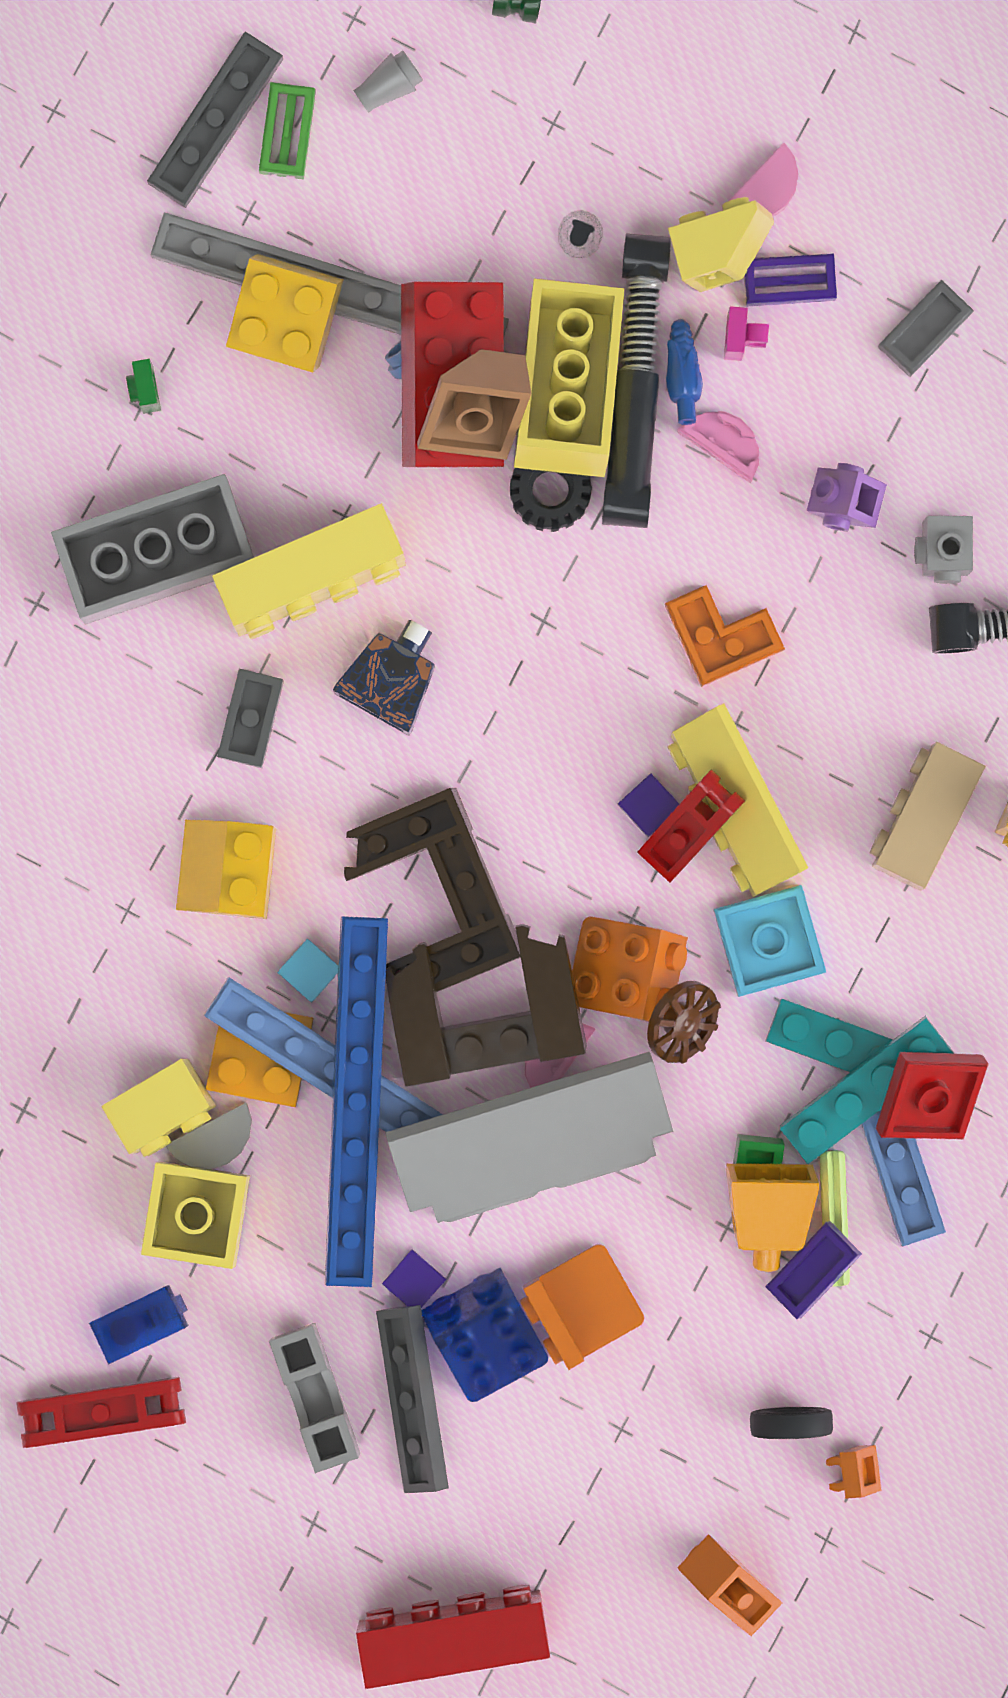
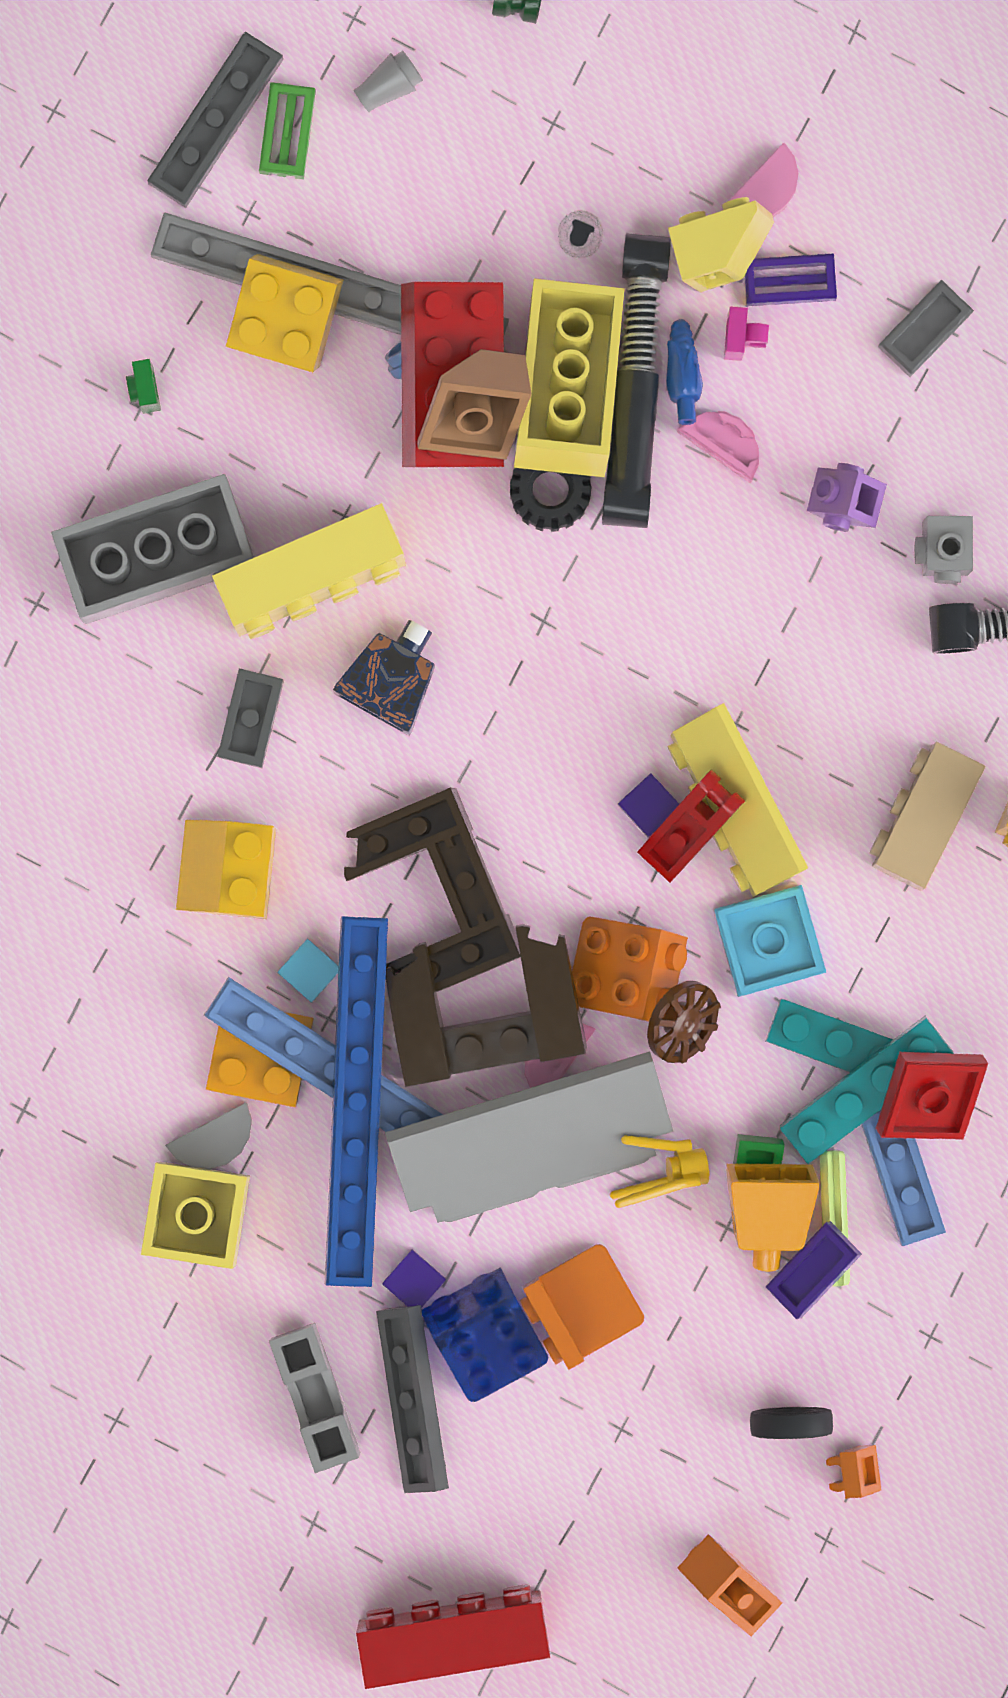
(101, 1412): red plate -> none
(139, 1323): clear blue plate -> none
(159, 1107): light yellow brick -> none
(683, 1170): none -> yellow plant
(718, 648): orange tile -> none

